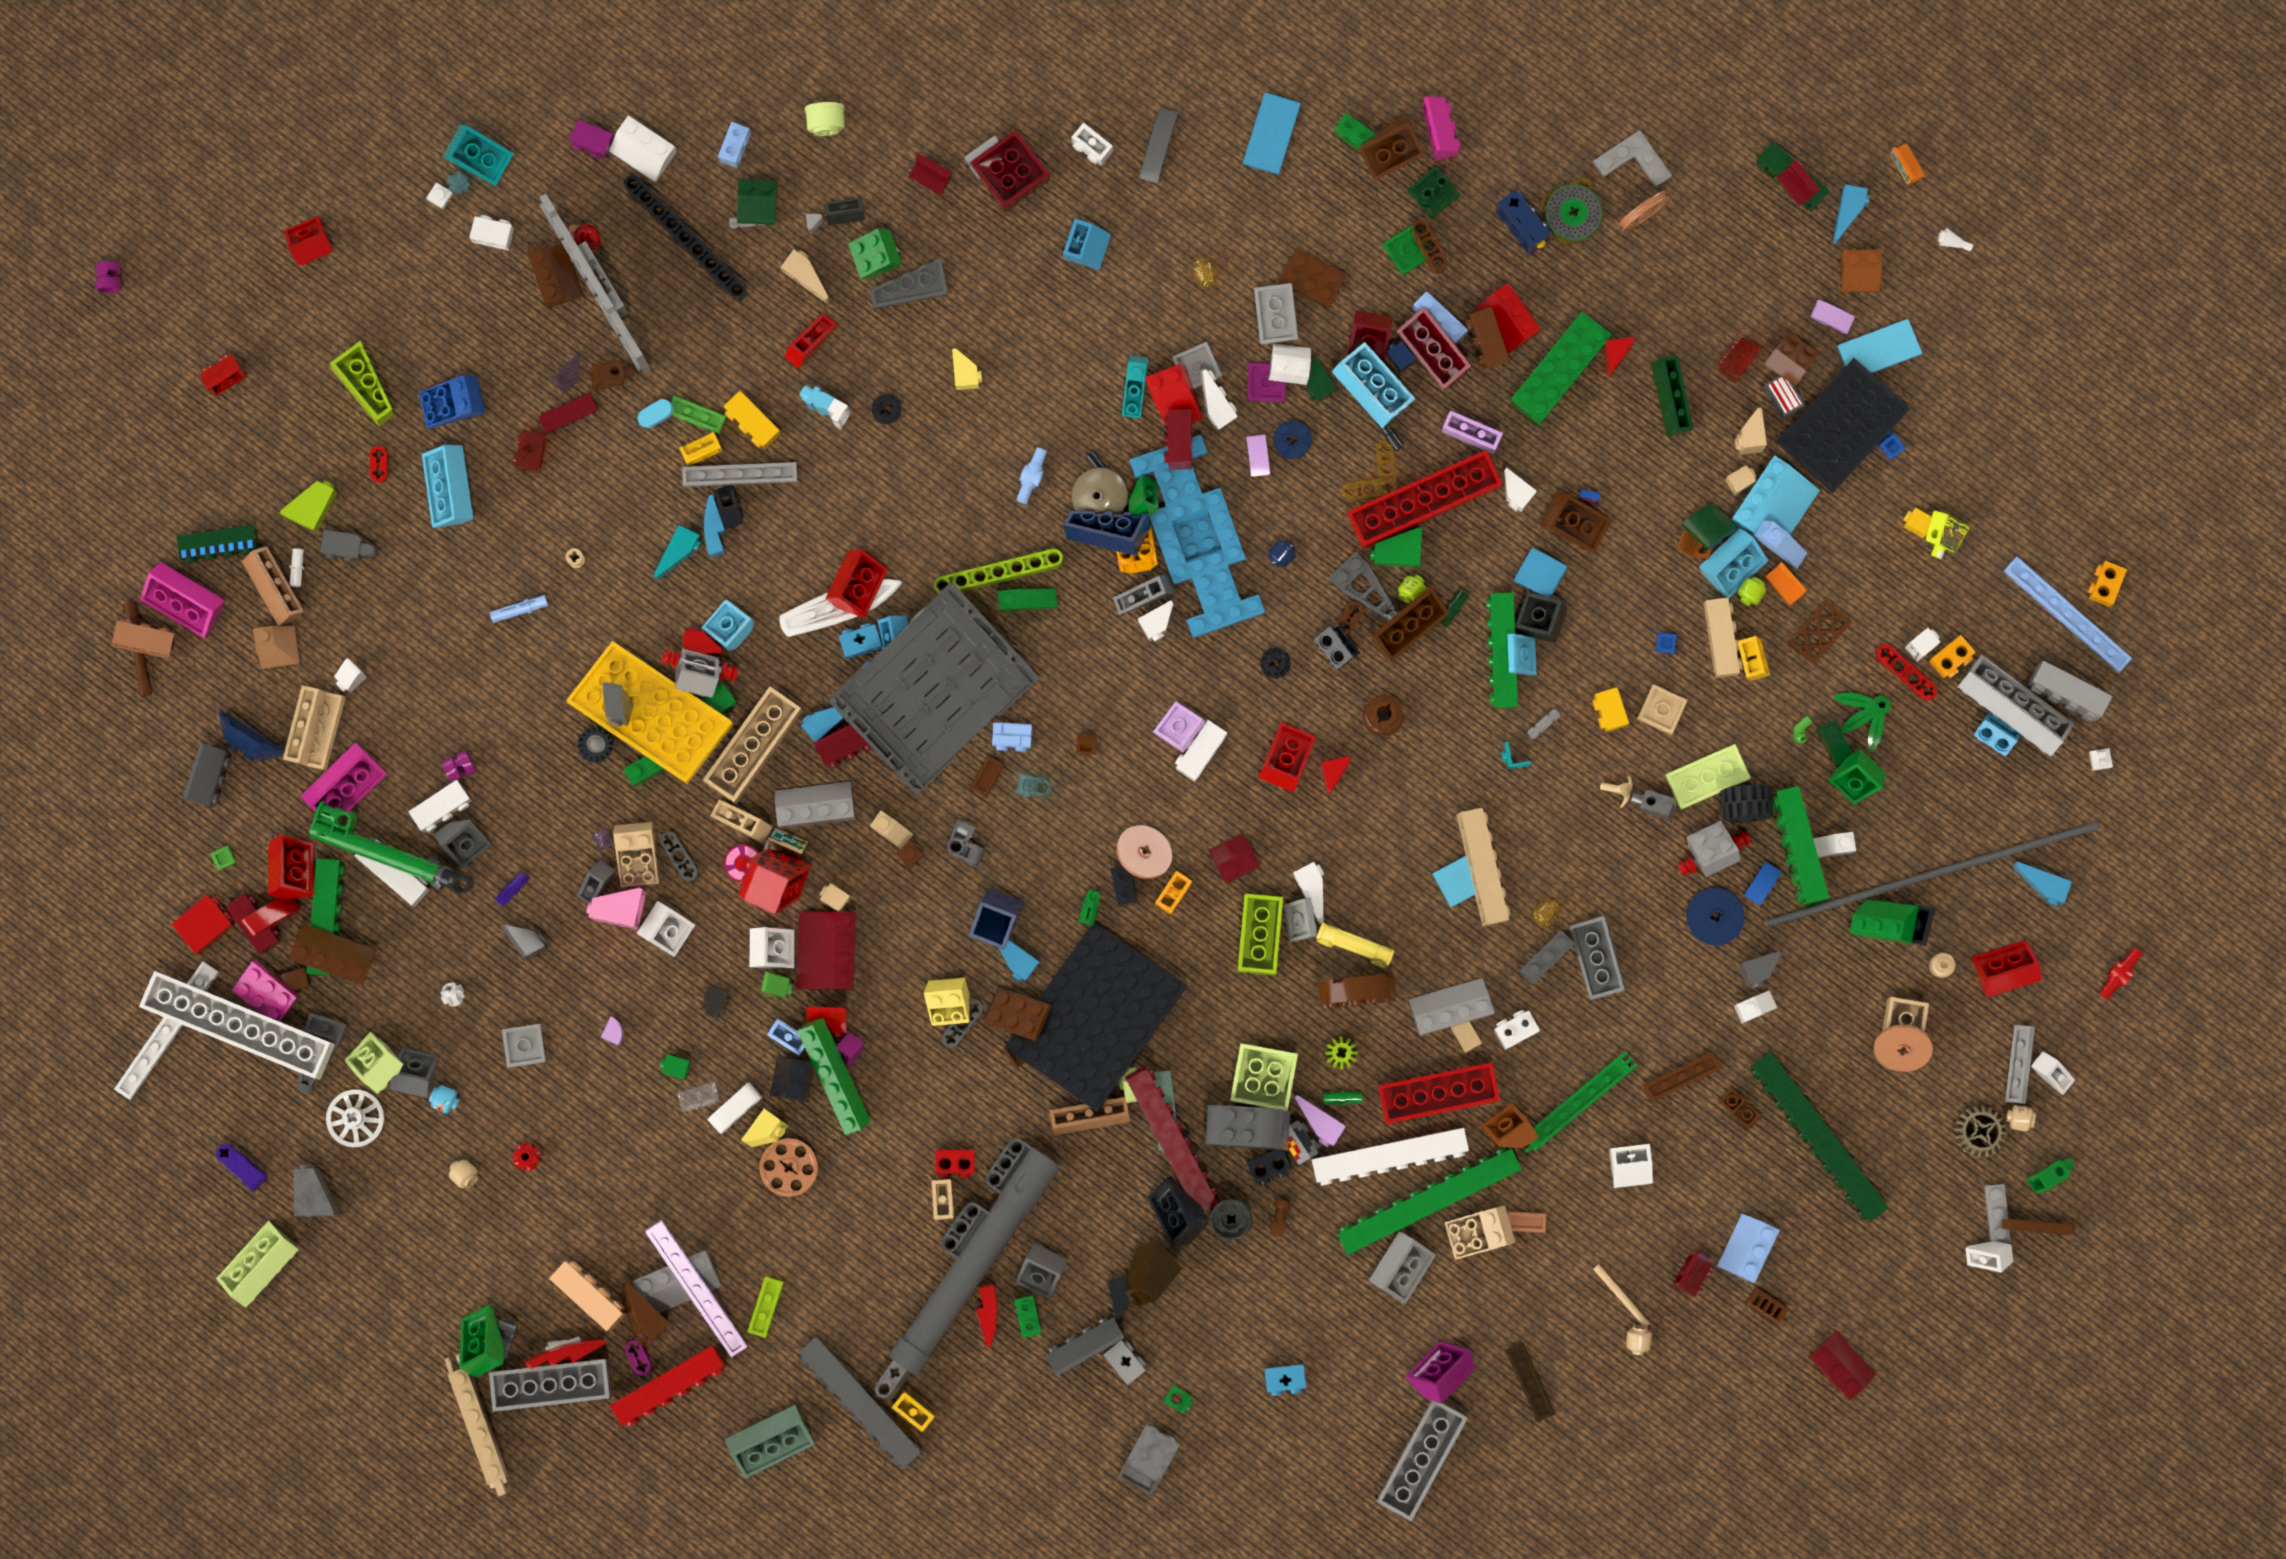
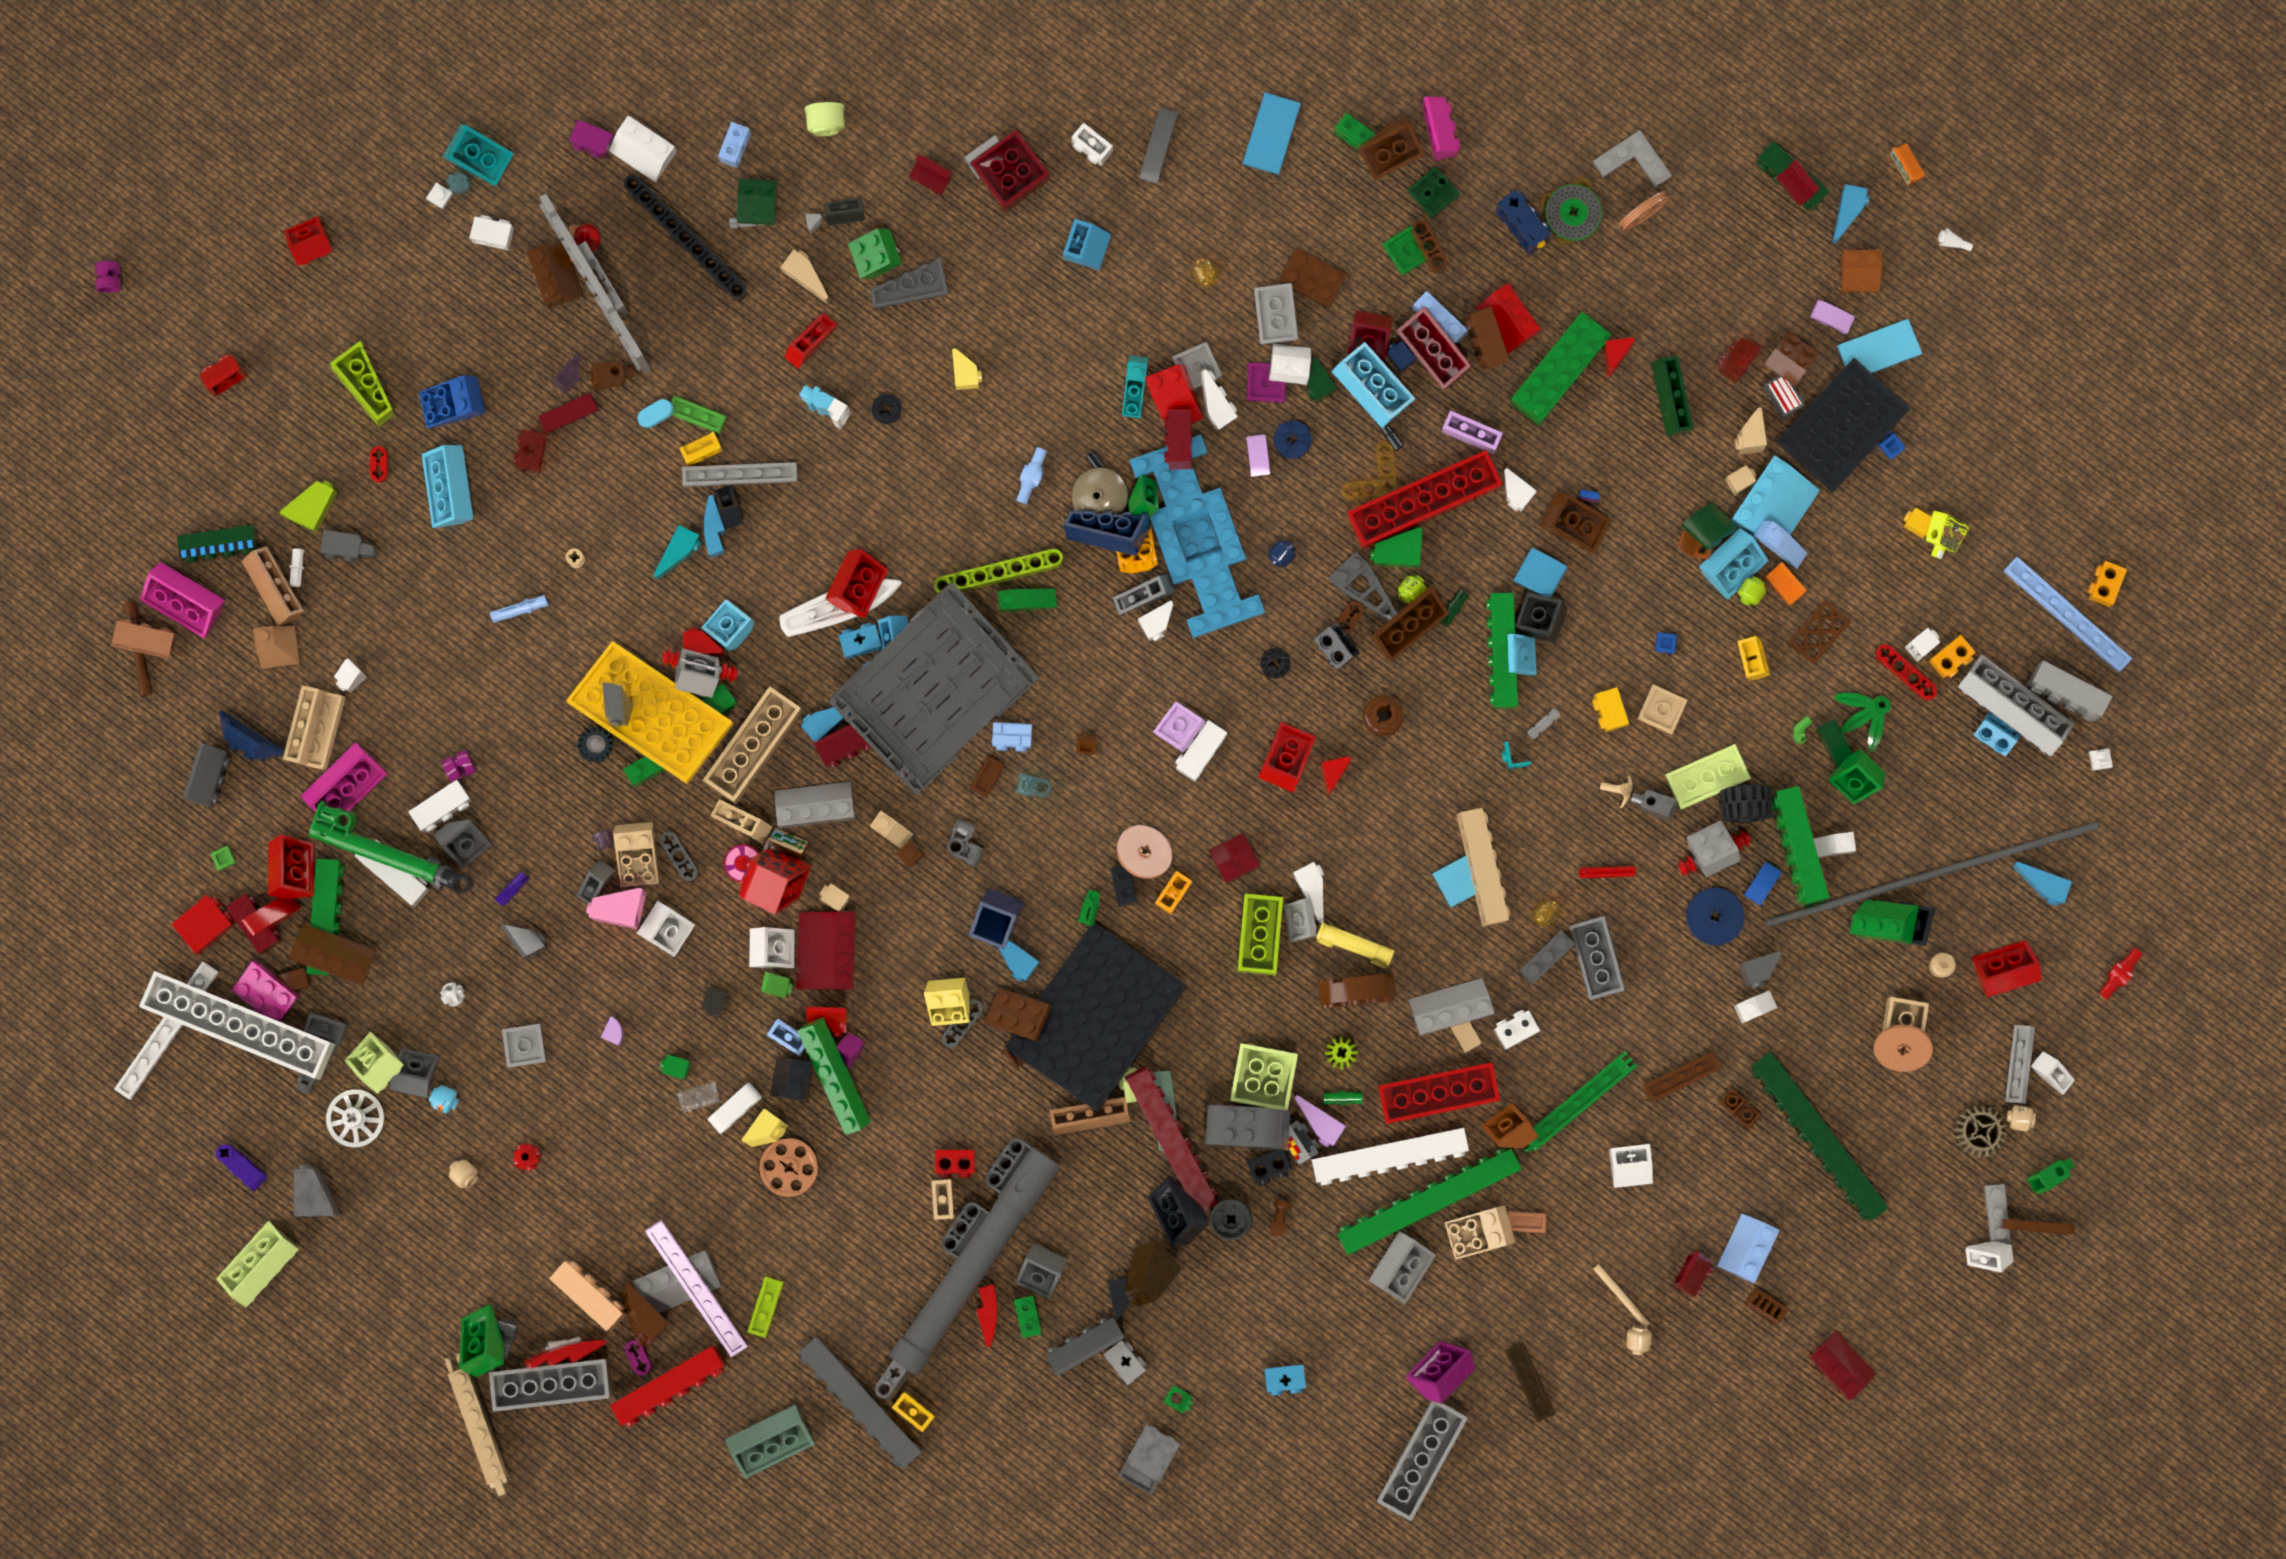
(751, 420): yellow brick -> none
(1604, 872): none -> red axle
(1722, 638): tan brick -> none

